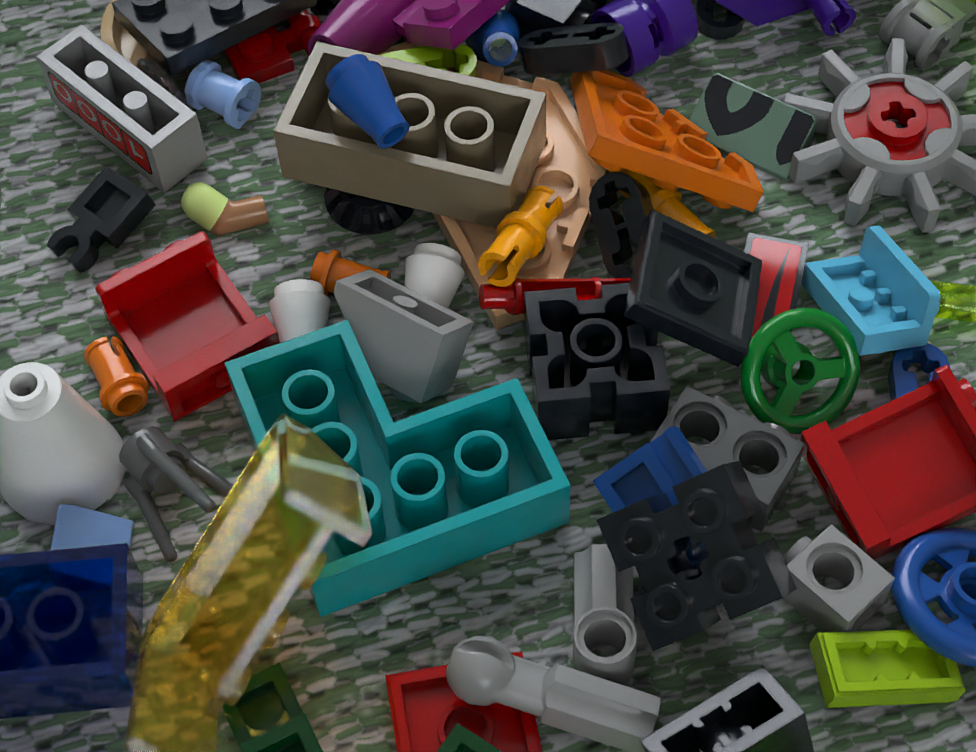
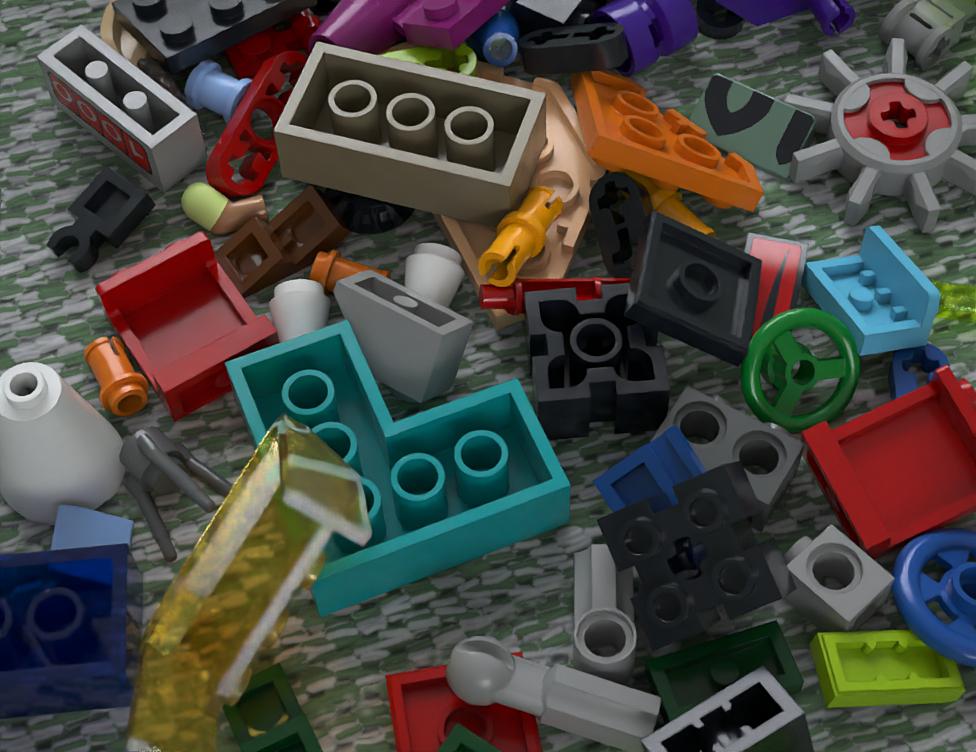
(240, 137): none -> red beam
(288, 243): none -> reddish brown slope
(366, 98): blue cone -> none
(703, 670): none -> dark green plate

